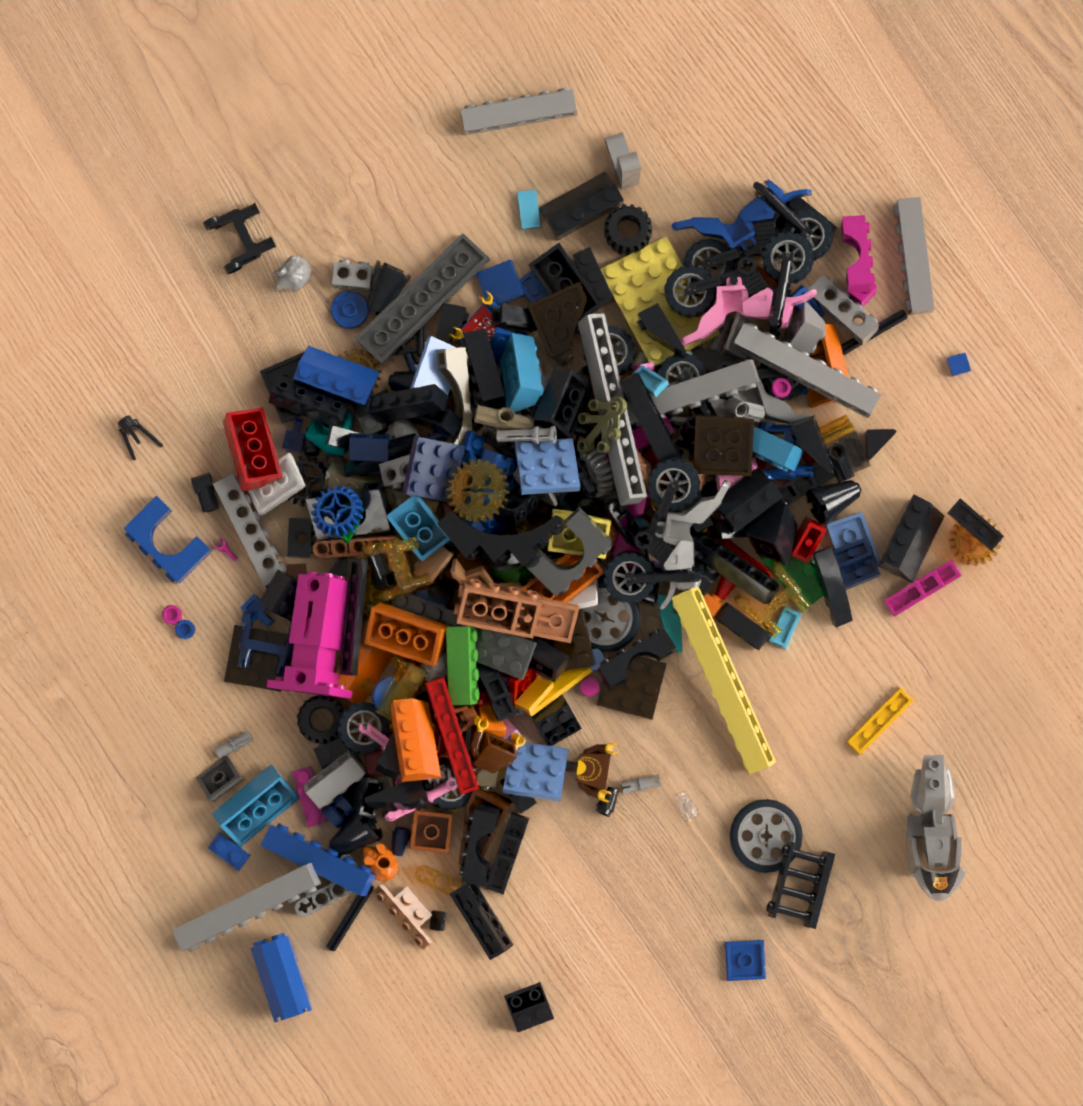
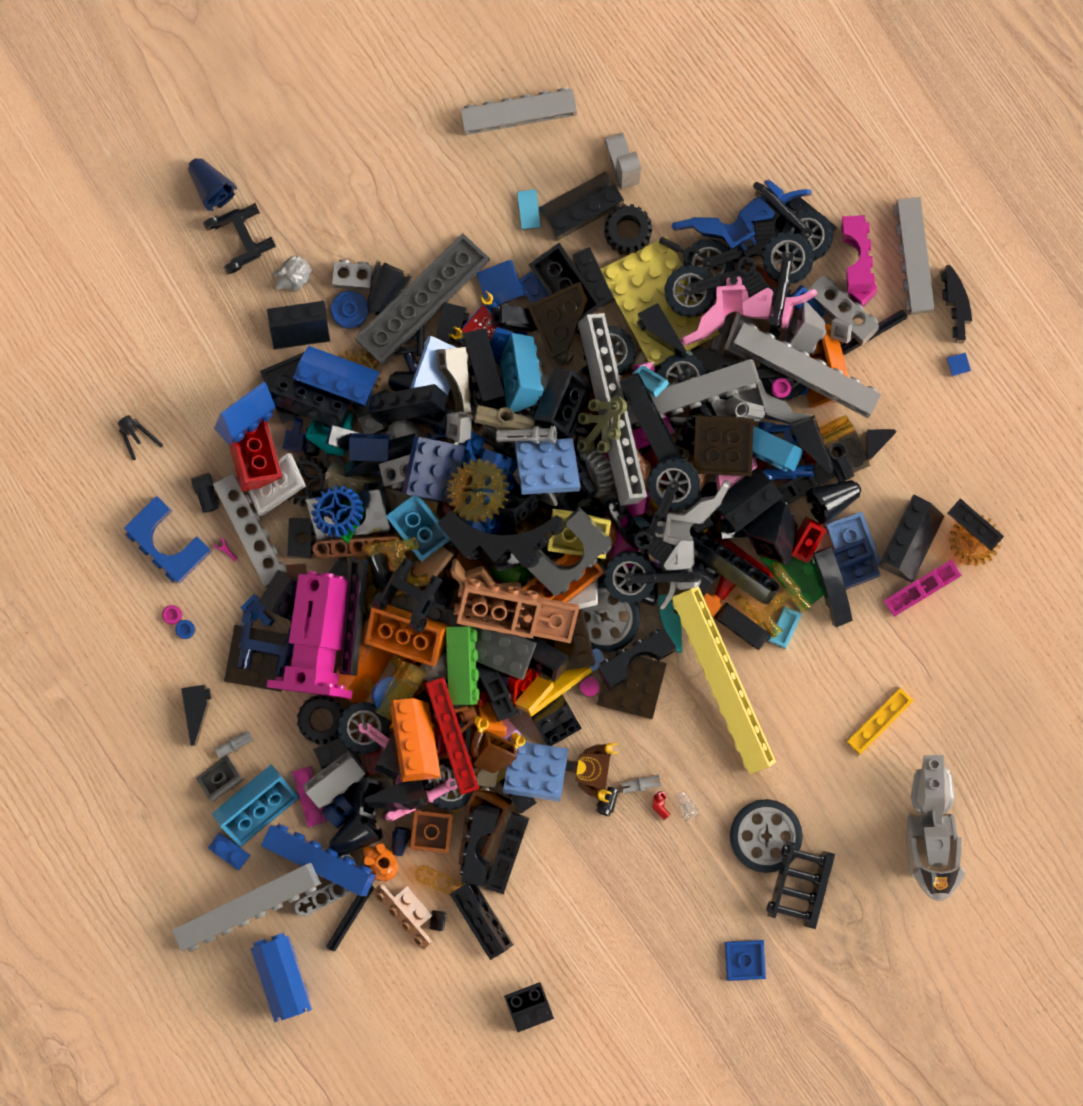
(196, 706): none -> black slope
(211, 184): none -> dark blue cone
(245, 414): none -> blue slope
(298, 325): none -> black slope
(425, 597): none -> black connector
(459, 426): none -> light grey brick
(658, 804): none -> red arm
(675, 247): none -> black piece
(841, 330): none -> light grey plate
(956, 296): none -> black slope

